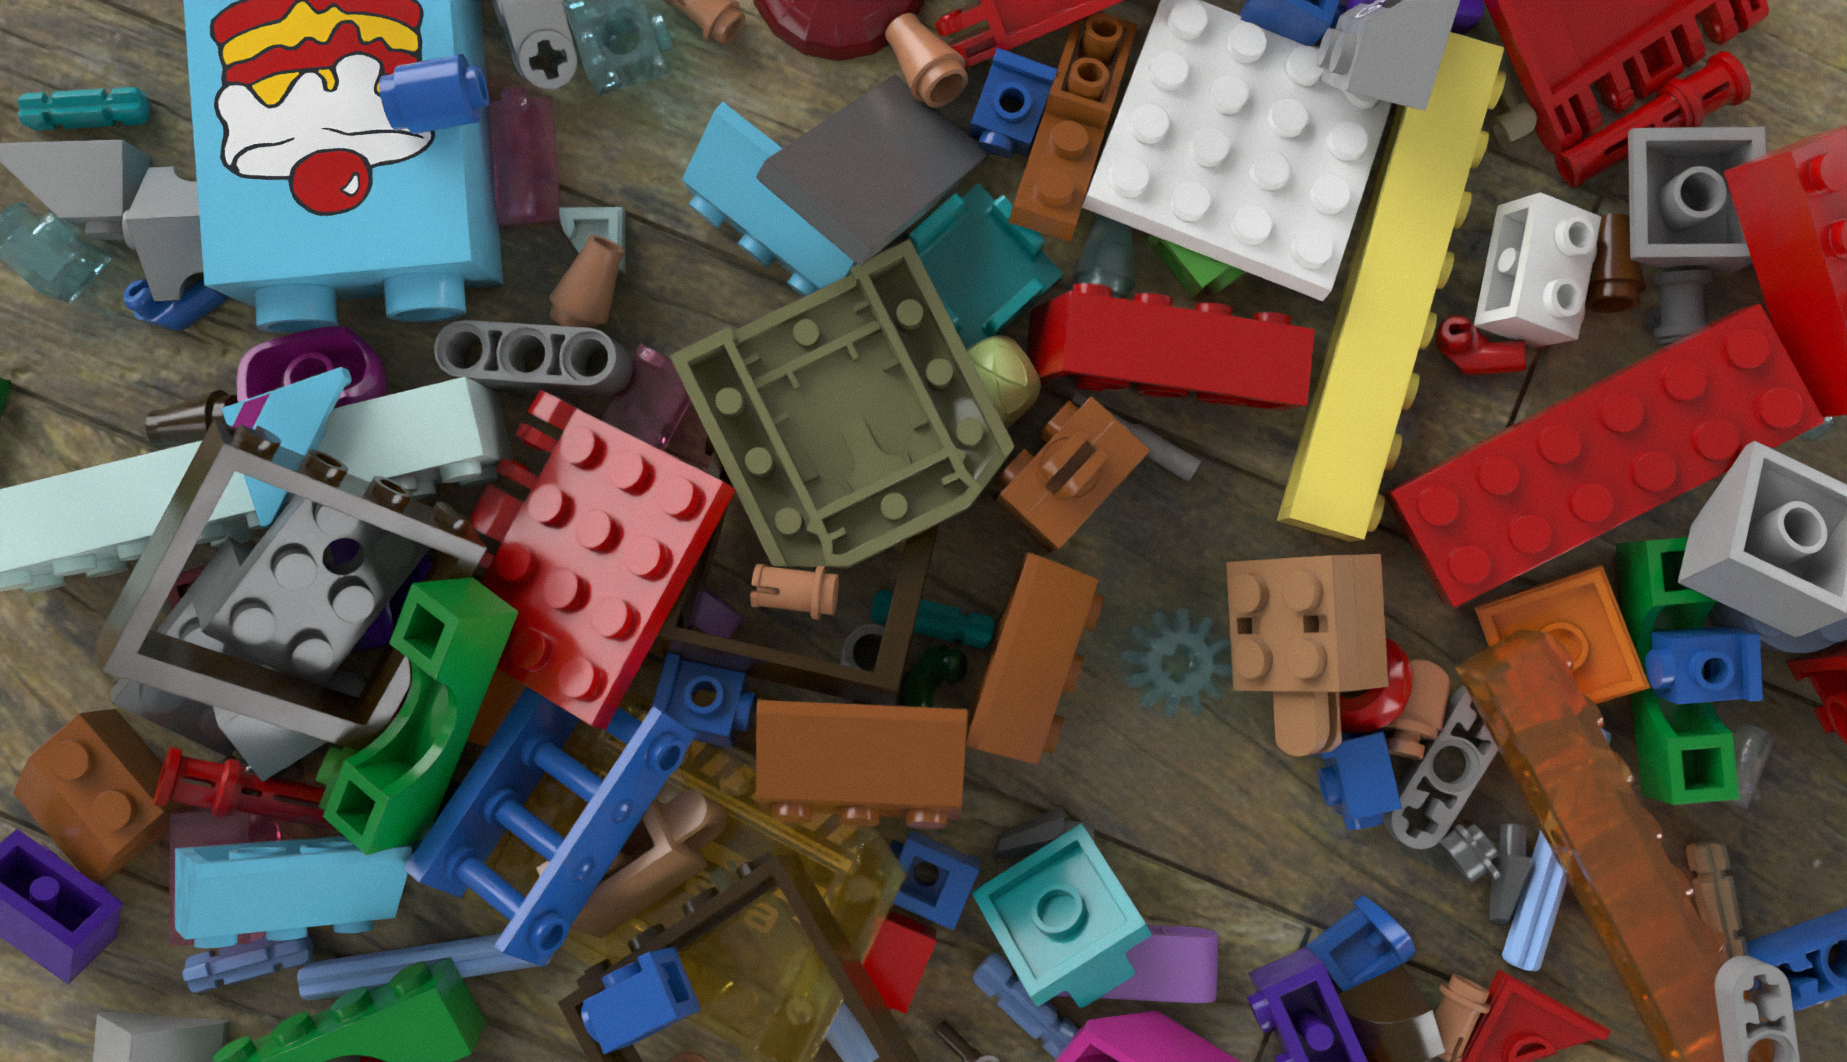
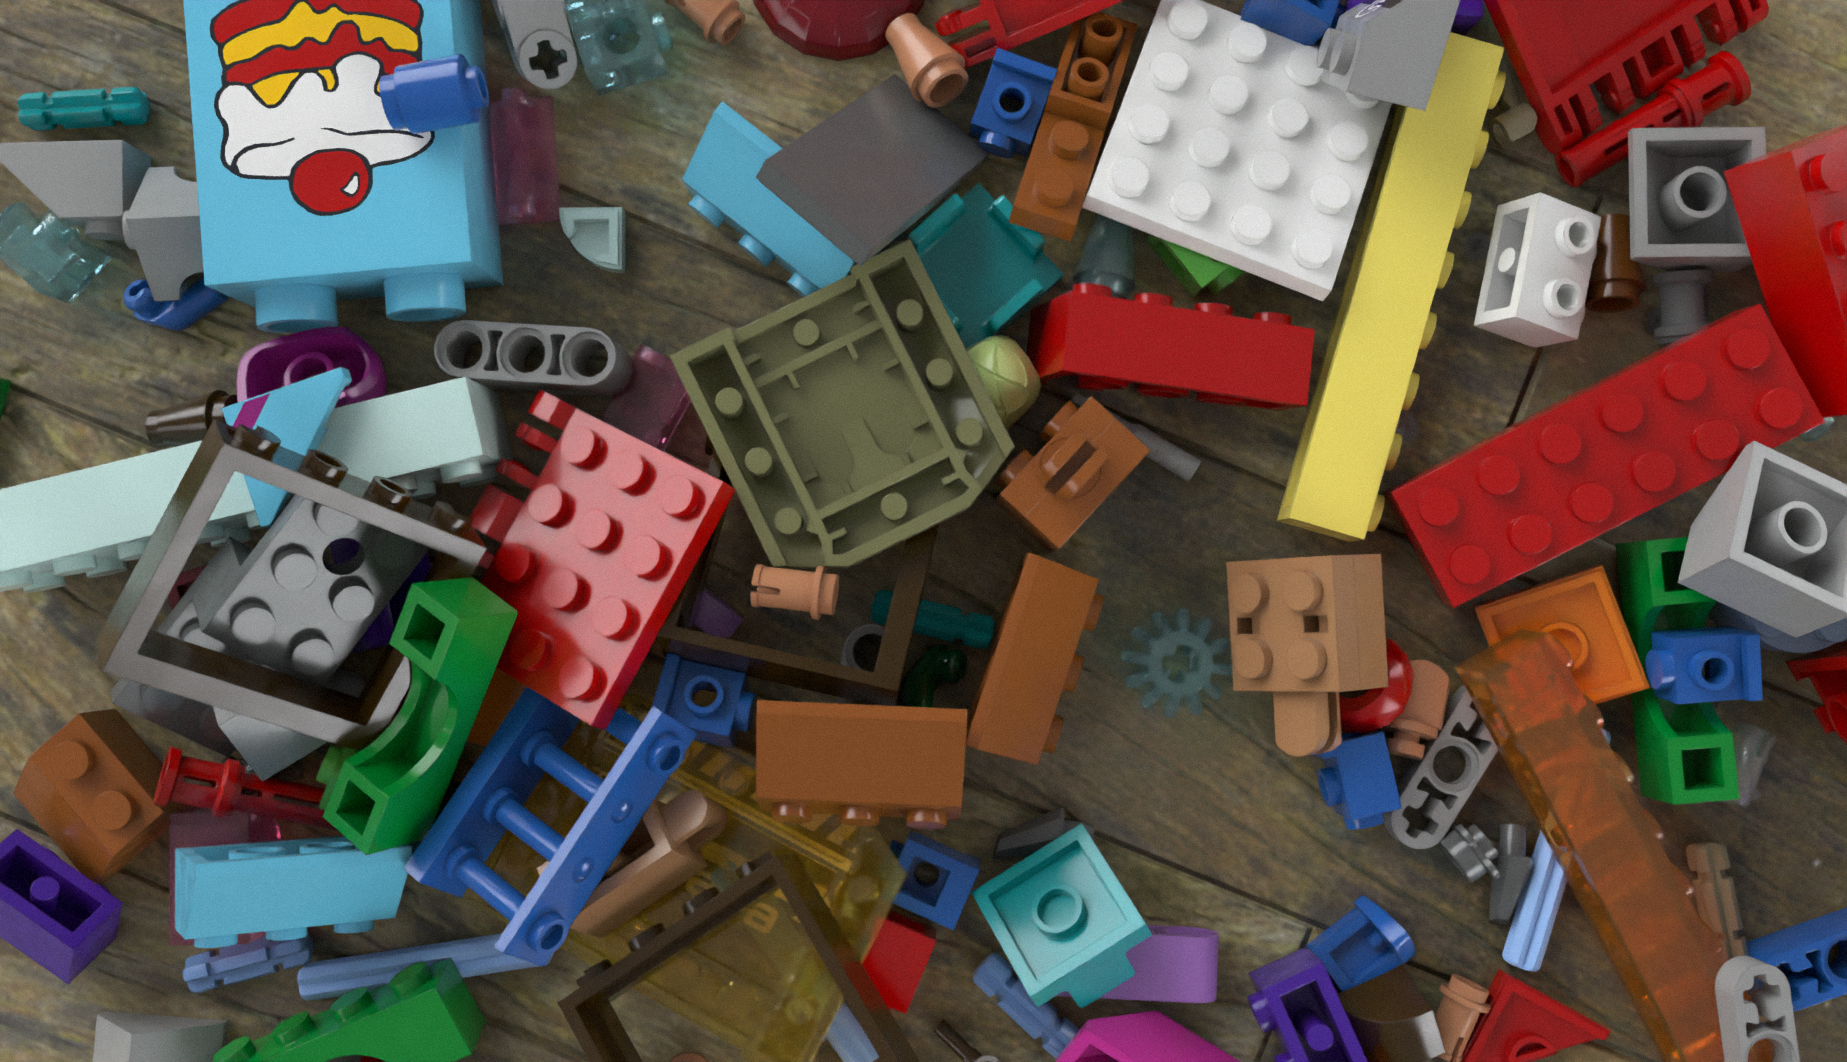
(588, 286): nougat cone -> none
(639, 1000): blue brick -> none
(1474, 352): red arm -> none

